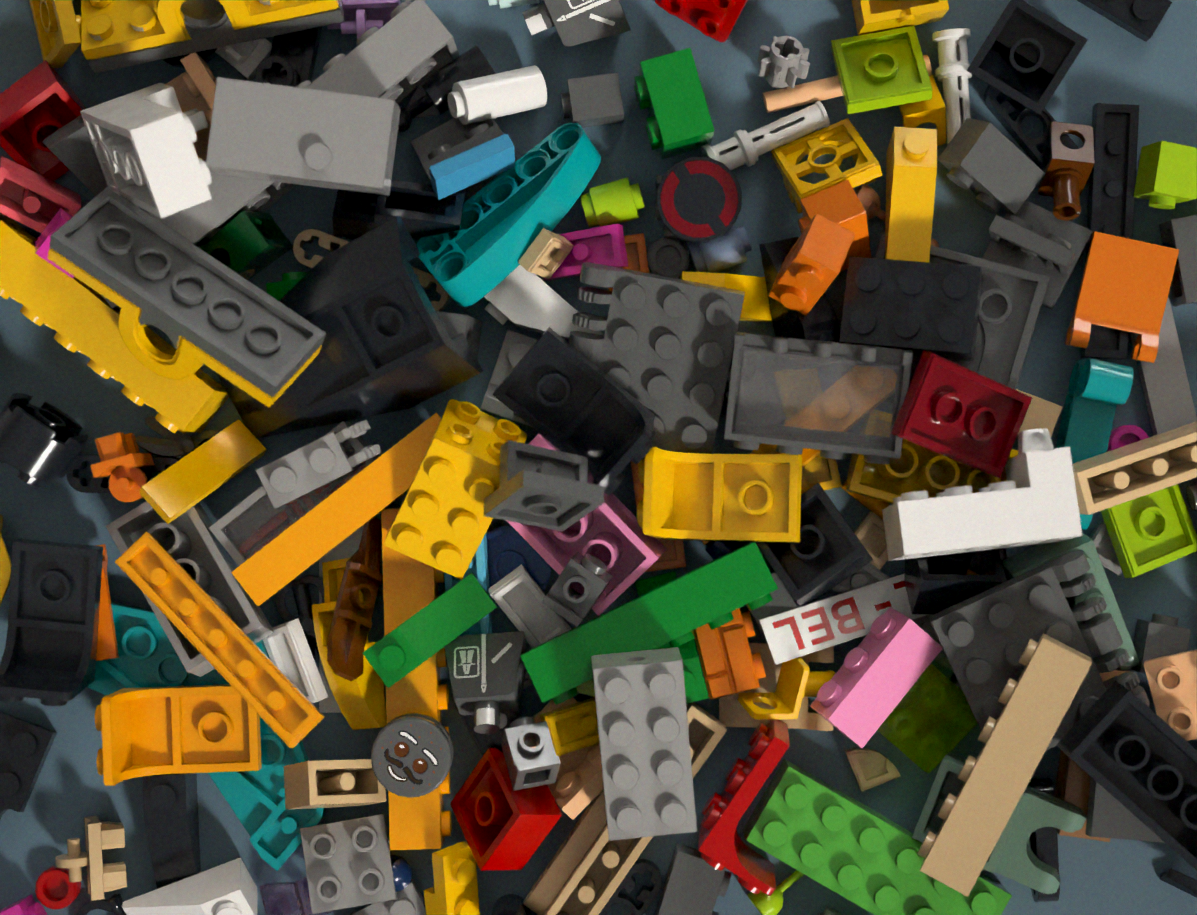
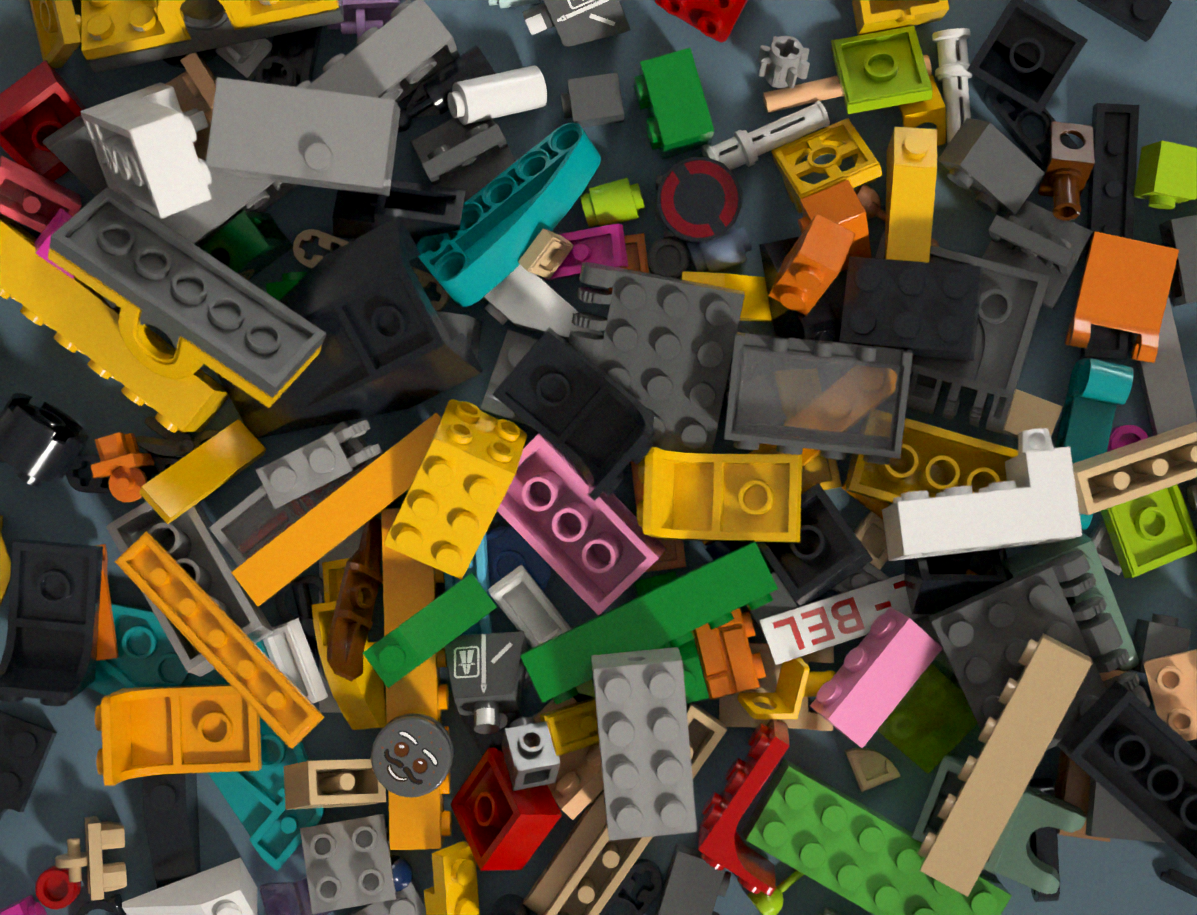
(472, 166): dark azure tile -> none
(542, 487): dark grey bracket -> none
(568, 602): dark grey brick -> none
(961, 414): dark red tile -> none

